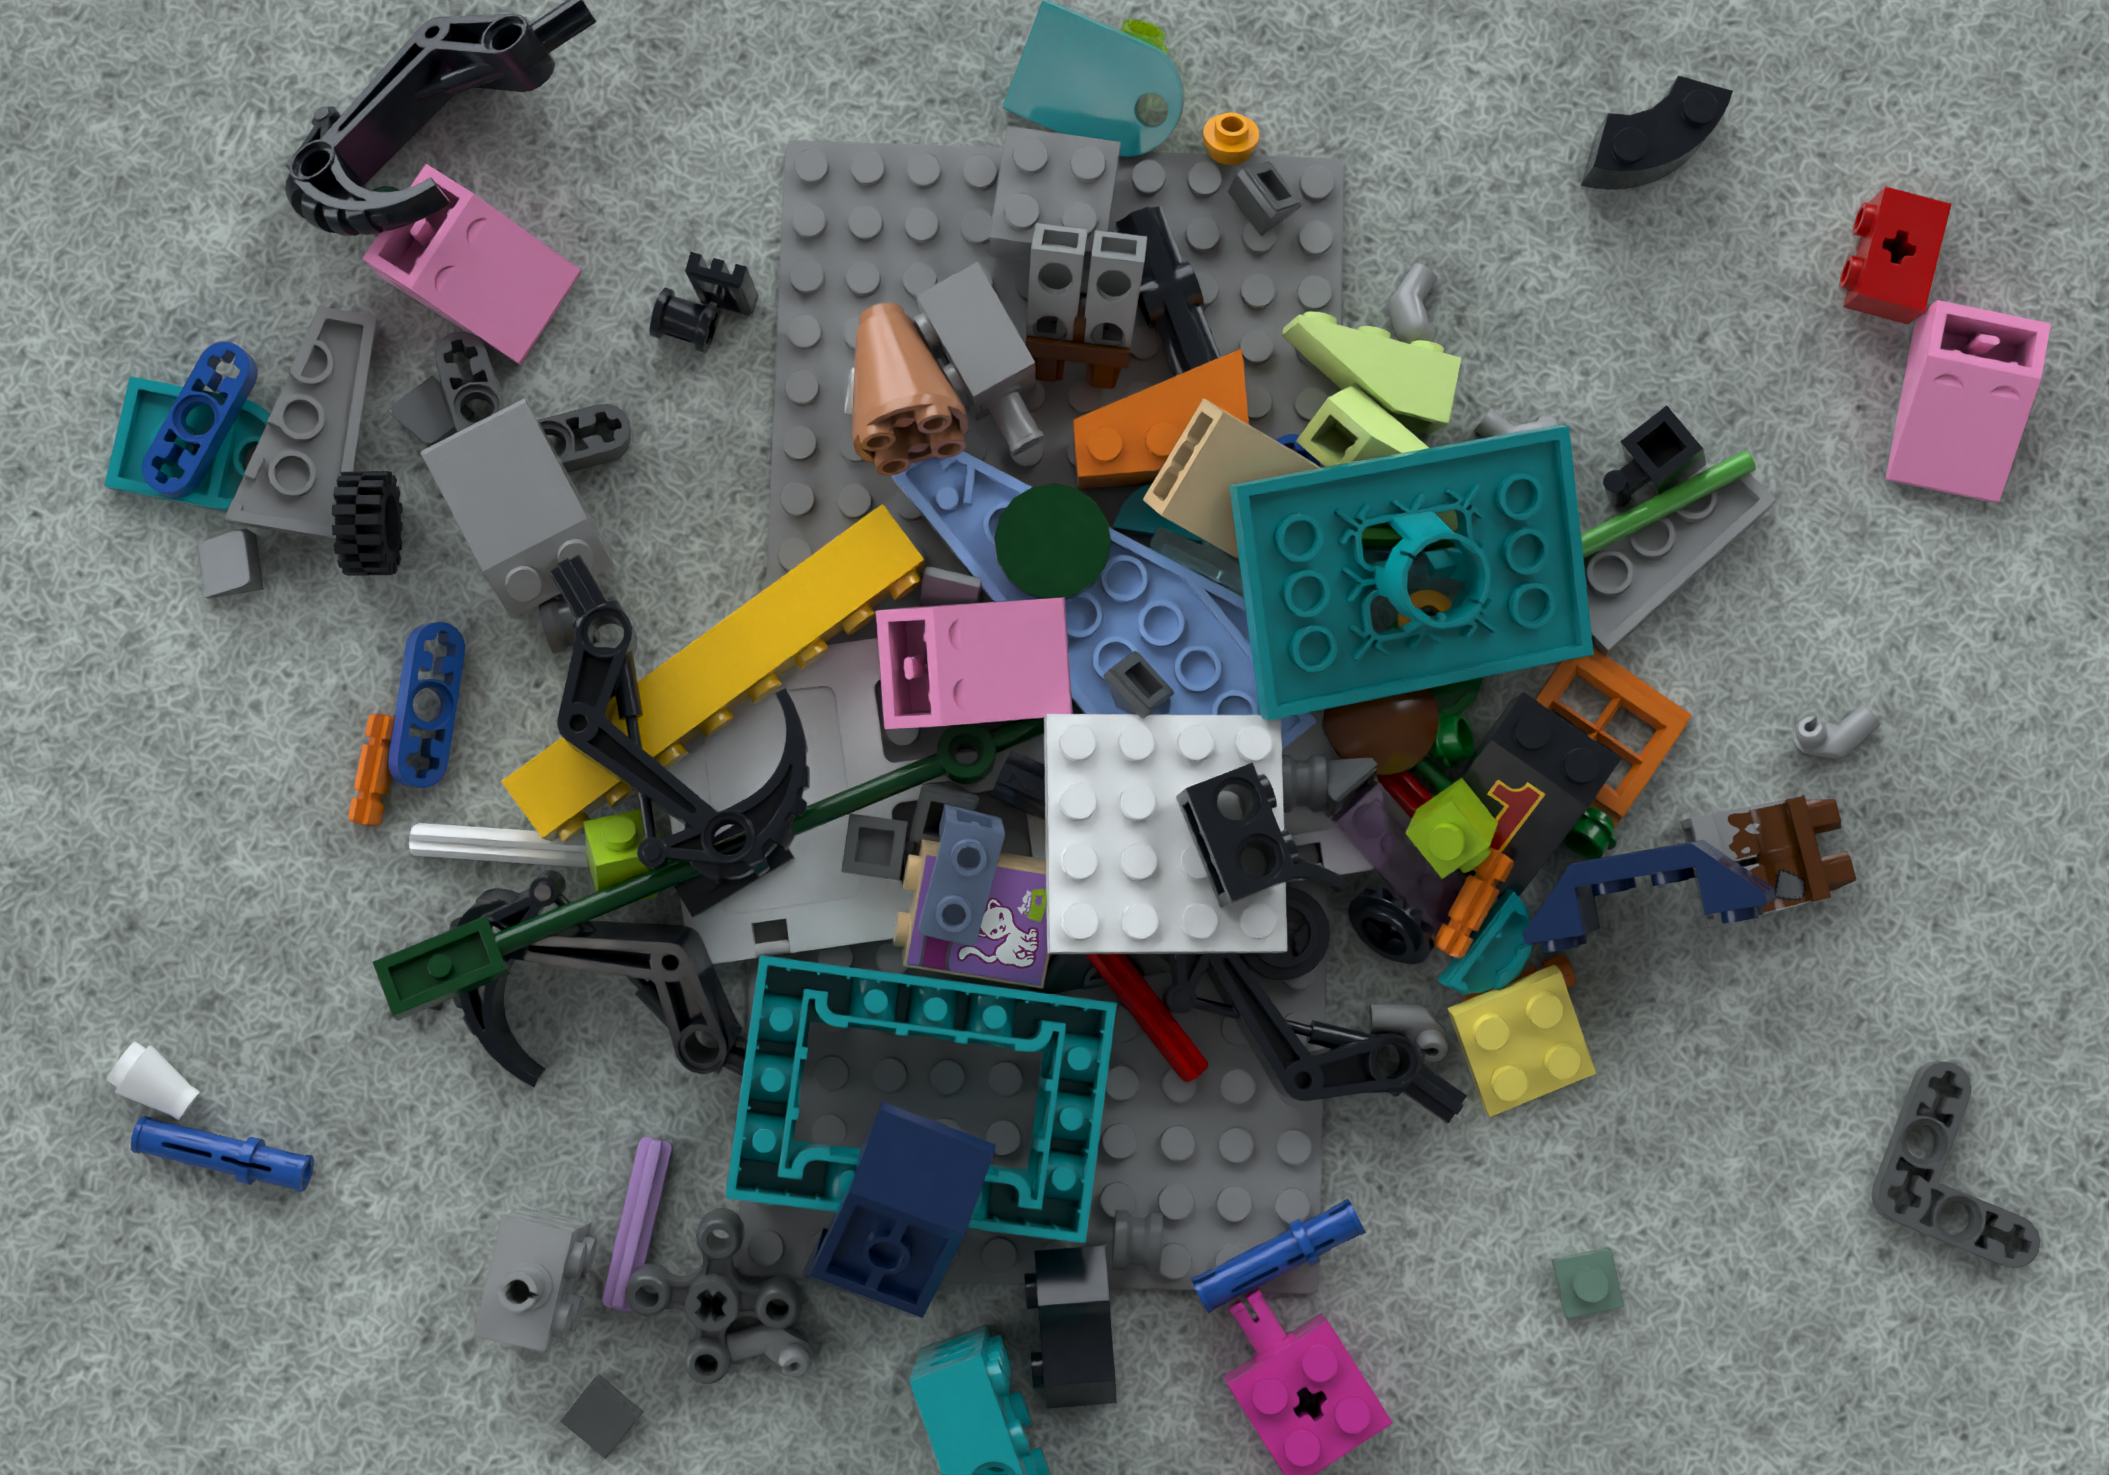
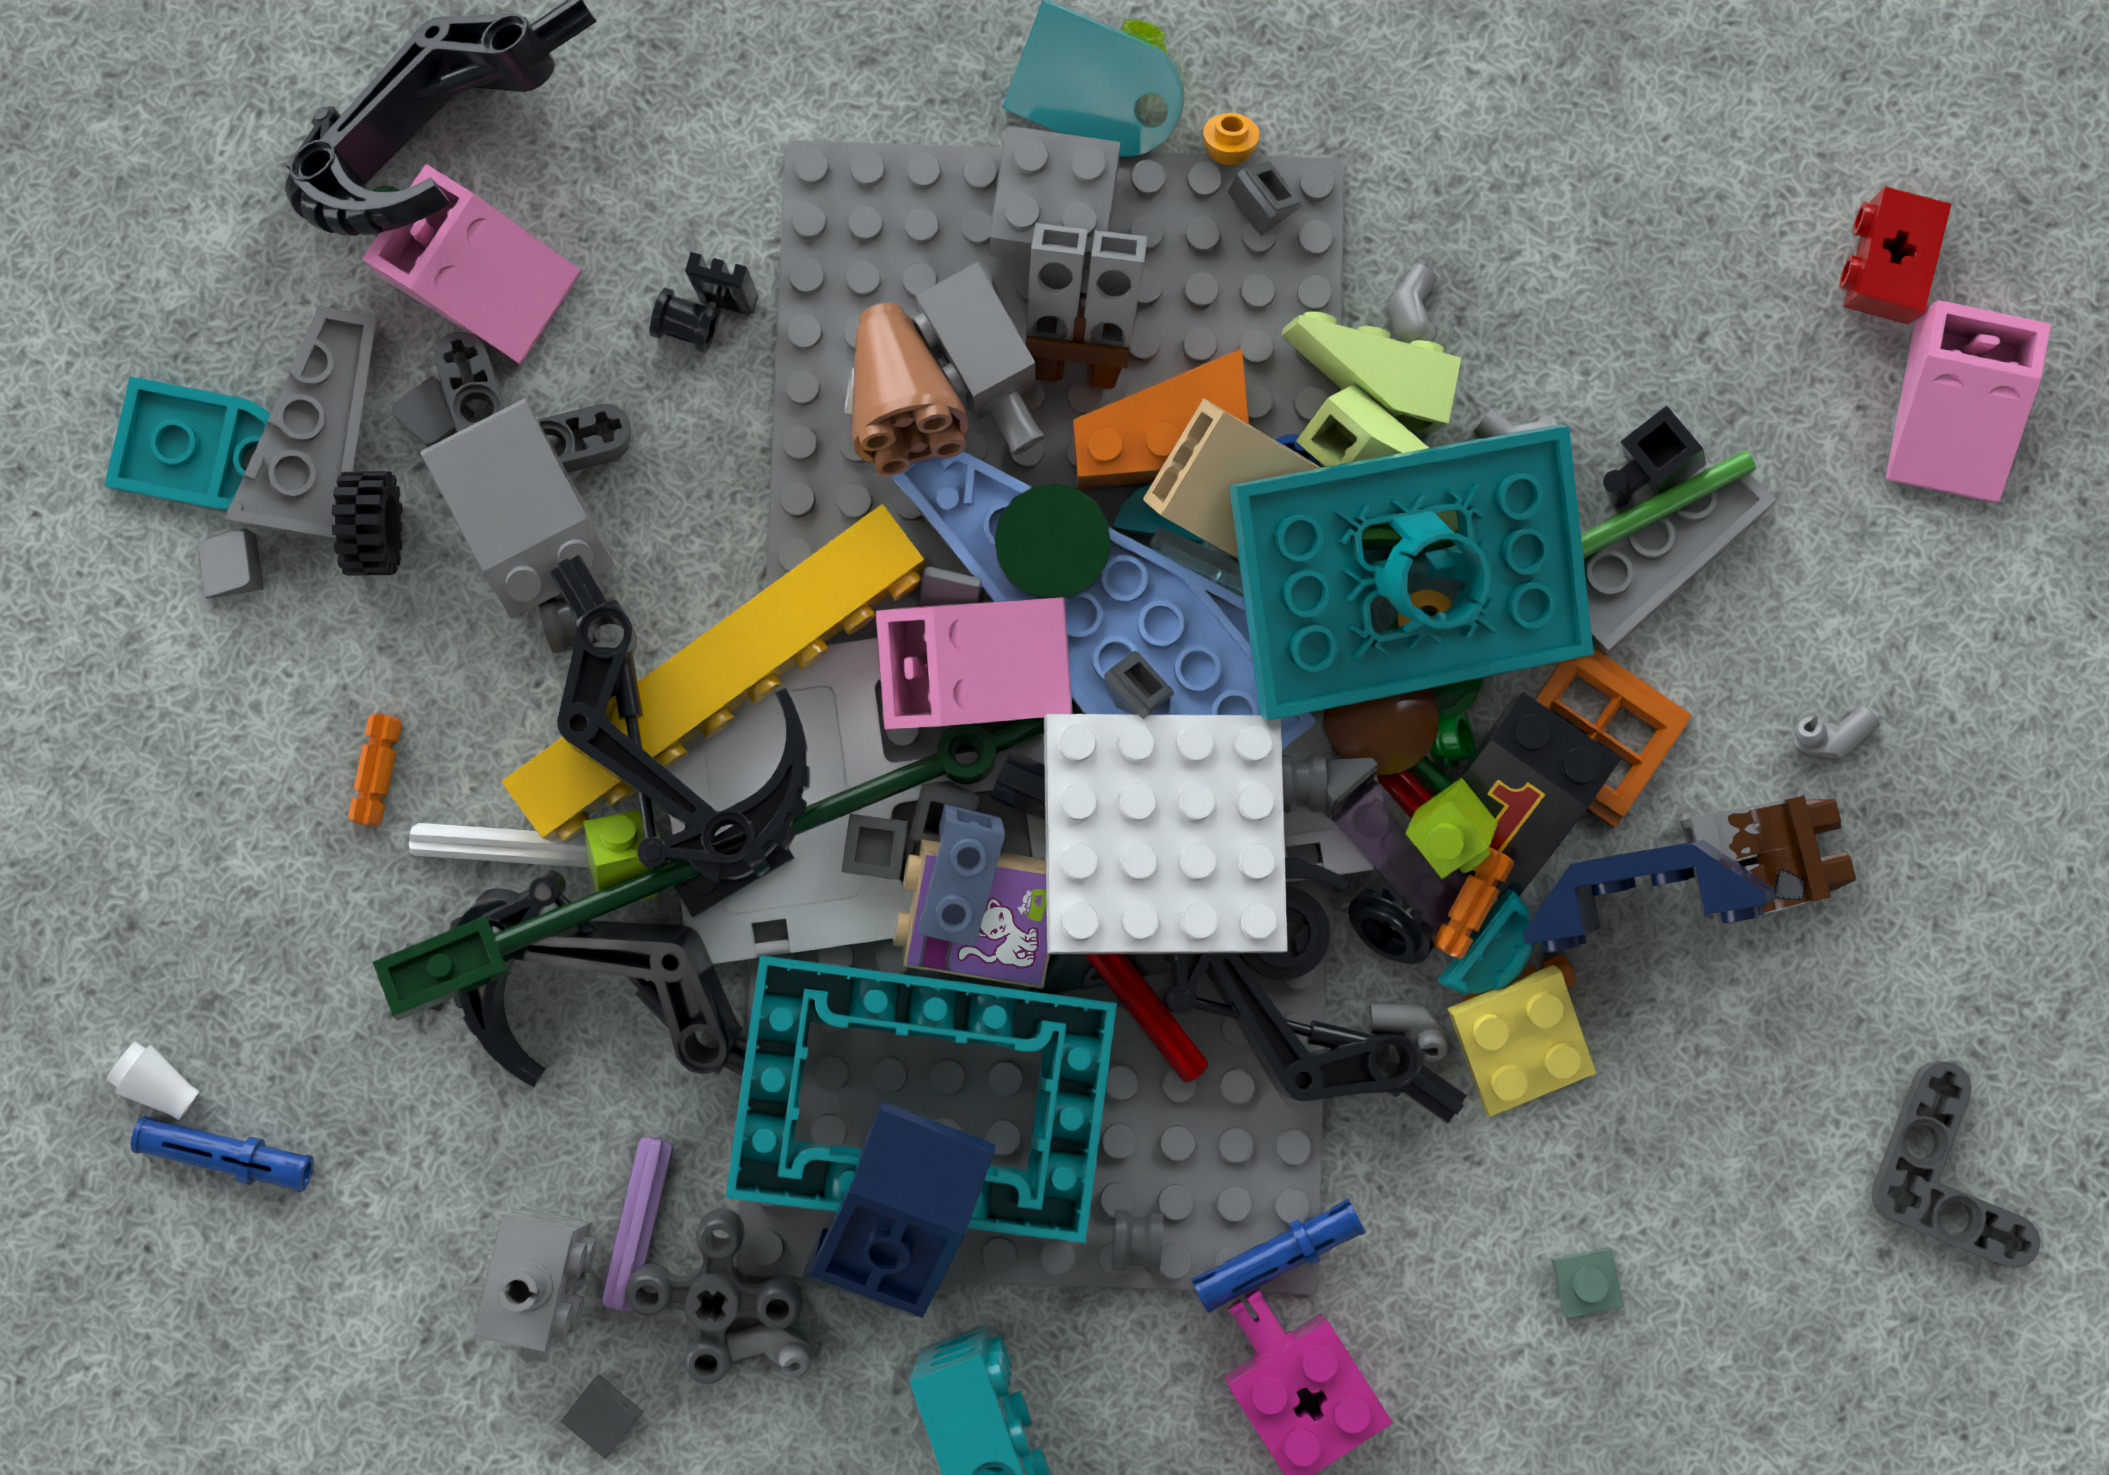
(191, 396): blue beam -> none
(405, 718): blue beam -> none
(1074, 1327): black brick -> none
(1170, 293): black piece -> none
(1222, 839): black brick -> none
(1591, 834): green plate -> none
(1657, 141): black brick -> none

